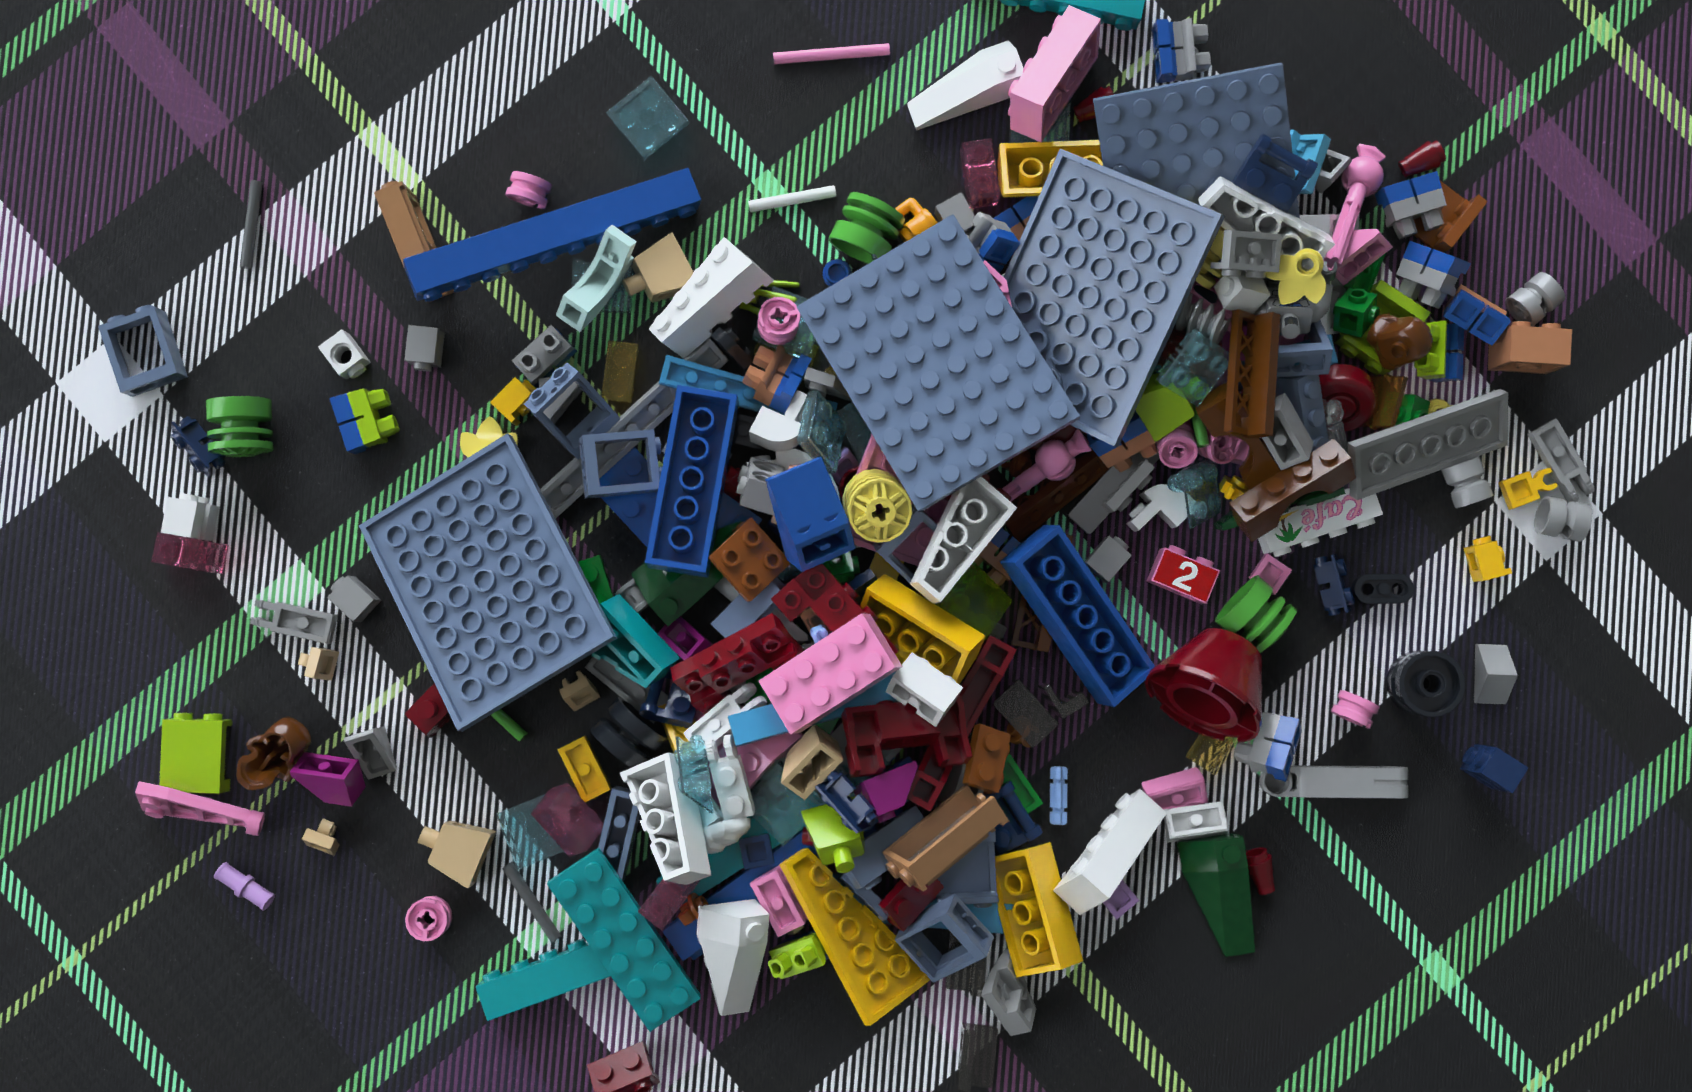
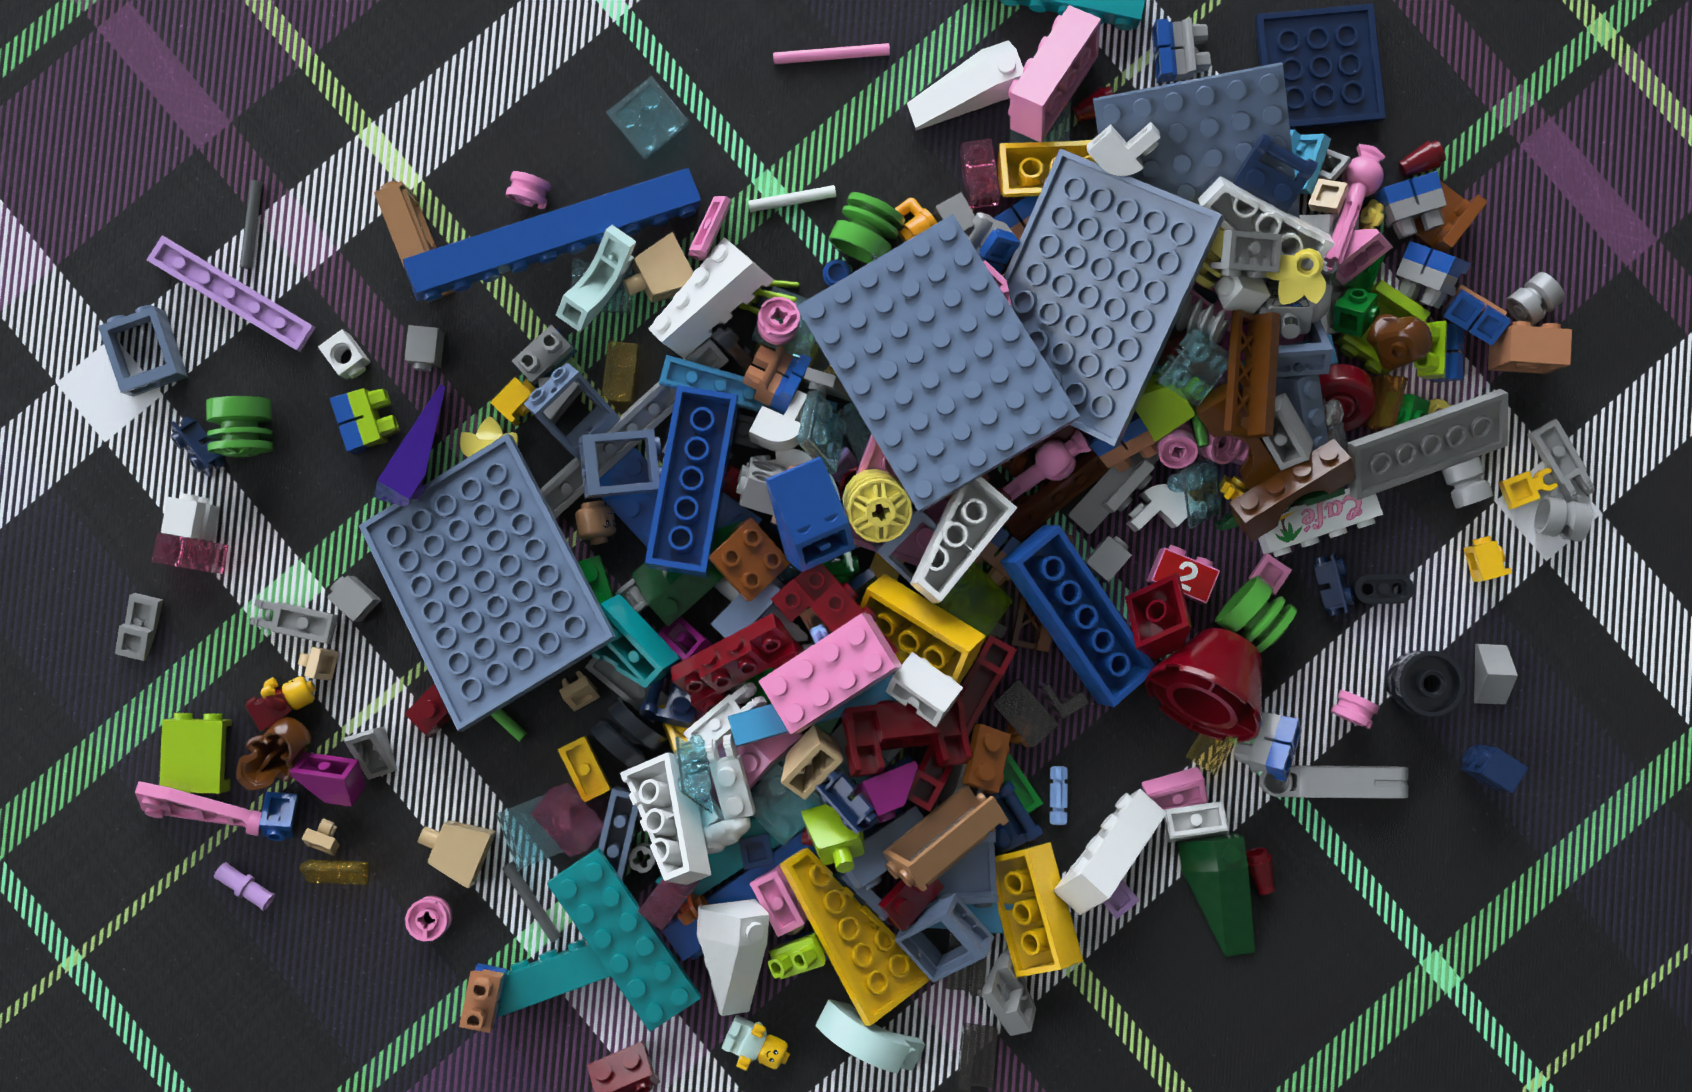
(140, 626): none -> light grey slope
(231, 293): none -> lavender plate
(278, 703): none -> piece
(278, 815): none -> blue bracket
(335, 871): none -> clear yellow slope
(406, 471): none -> dark purple wedge
(483, 998): none -> nougat hips
(595, 522): none -> medium nougat head
(640, 866): none -> light grey bush
(709, 227): none -> bright pink slope
(753, 1043): none -> piece
(868, 1043): none -> light aqua arch
(1122, 157): none -> white brick
(1159, 617): none -> dark red slope
(1326, 63): none -> dark blue plate
(1328, 196): none -> tan tile
(1371, 215): none -> light yellow plant

